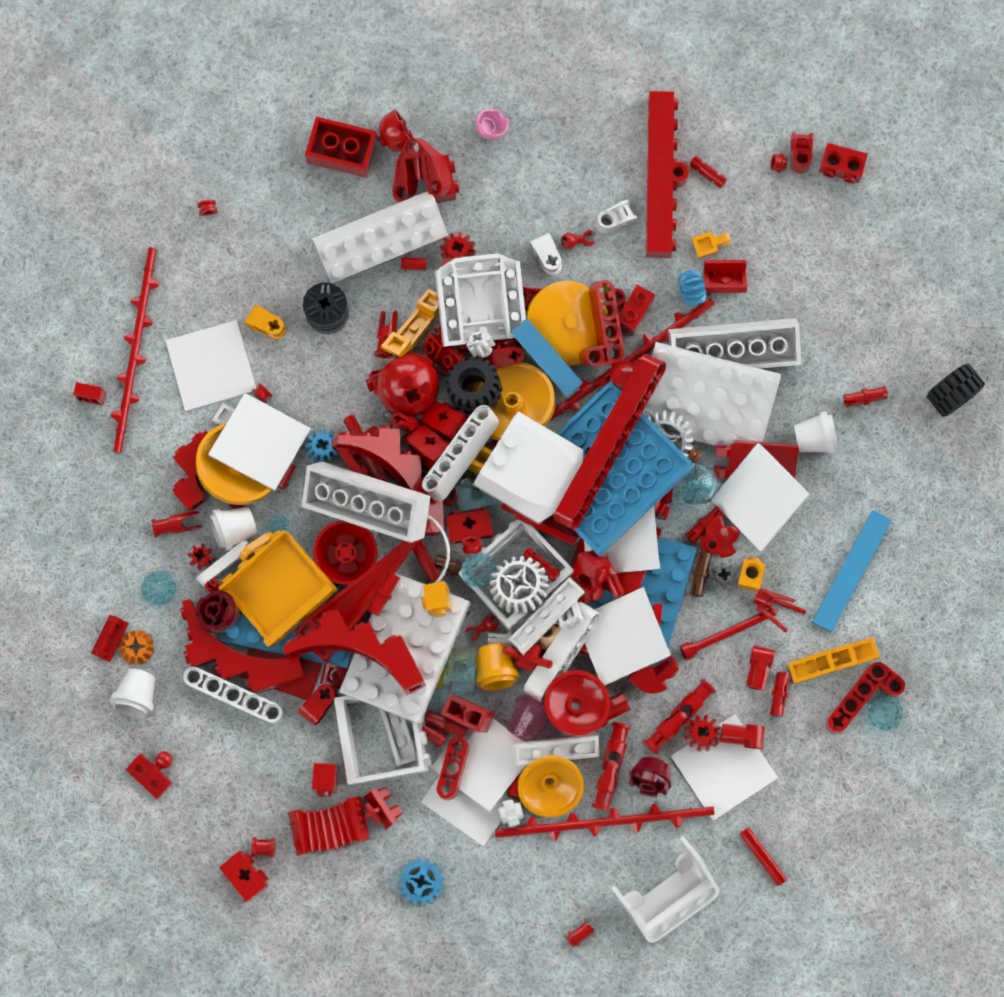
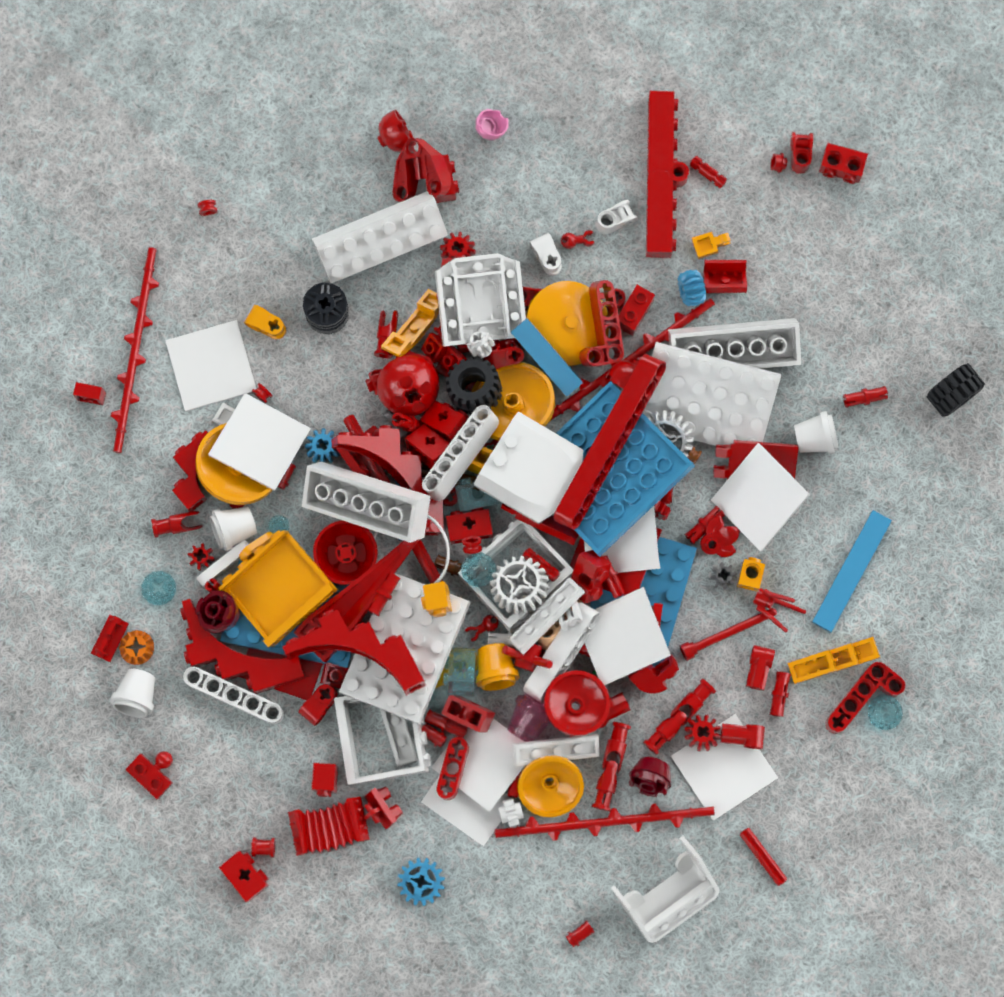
(341, 147): red brick -> none
(411, 263): red pin -> none
(700, 574): reddish brown pin -> none
(701, 485): clear light blue cylinder -> none

